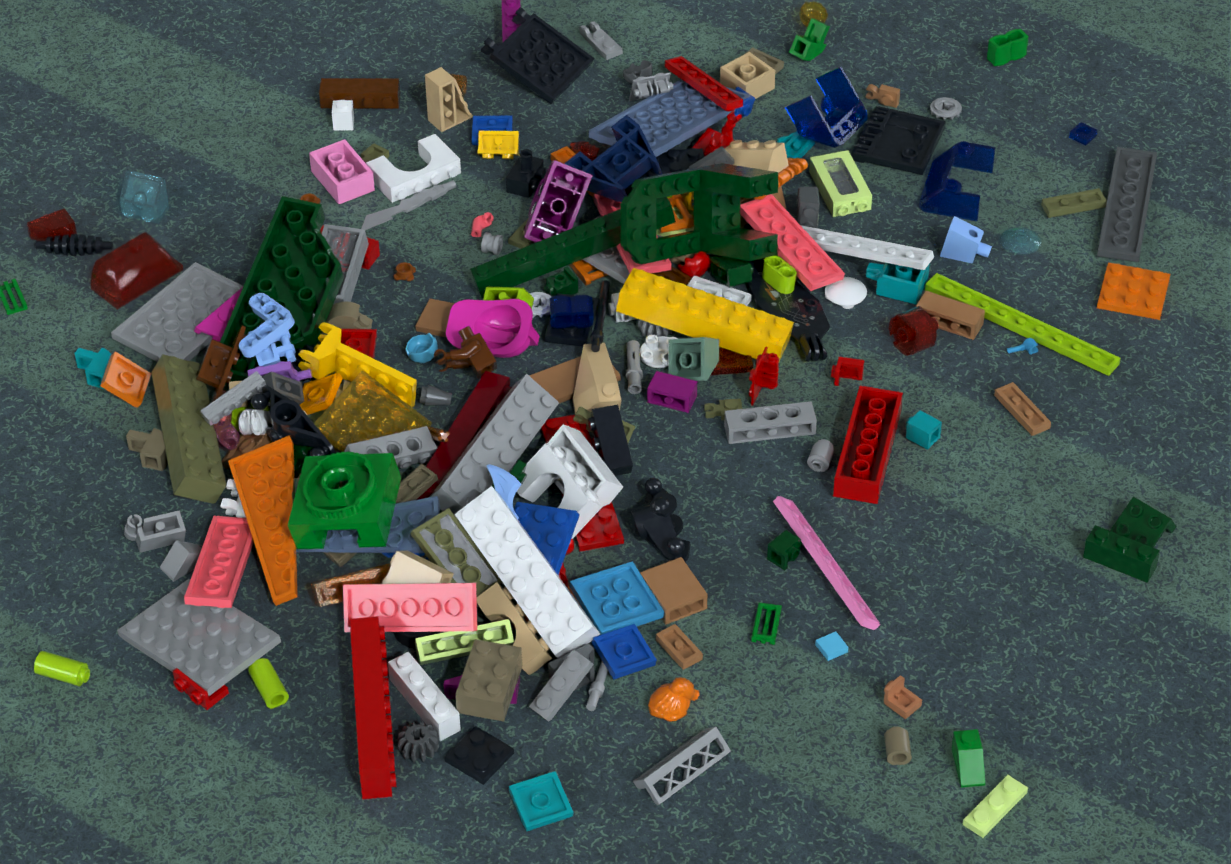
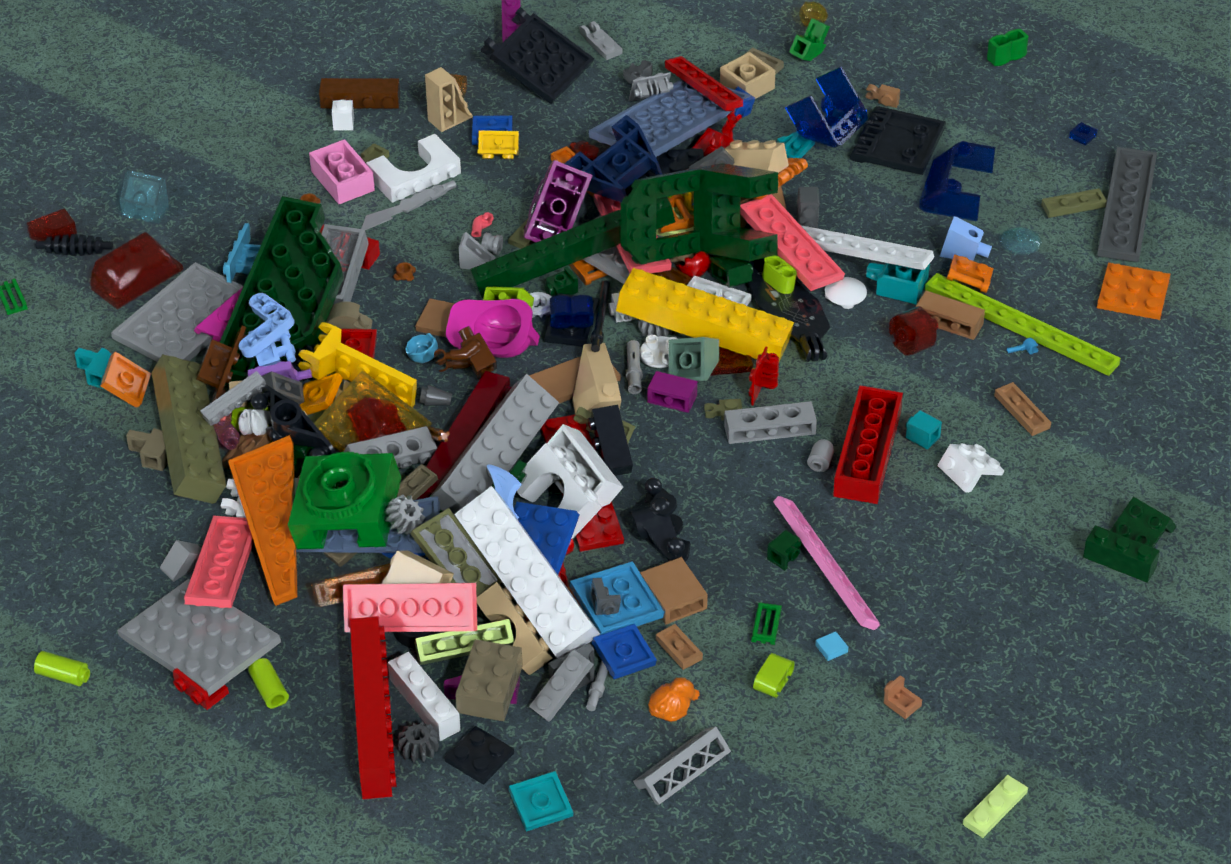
(156, 530): light grey hinge -> none
(242, 256): none -> medium azure bracket
(375, 418): none -> clear red bracket
(404, 514): none -> light grey gear
(472, 253): none -> light grey slope
(525, 174): black brick -> none
(601, 600): none -> dark grey bracket
(773, 675): none -> lime beam
(840, 183): yellowish green piece -> none
(847, 368): red bracket -> none
(897, 746): dark tan brick -> none
(952, 107): light grey gear -> none
(967, 464): none -> white bracket
(968, 758): slope -> none
(970, 272): none -> orange plate

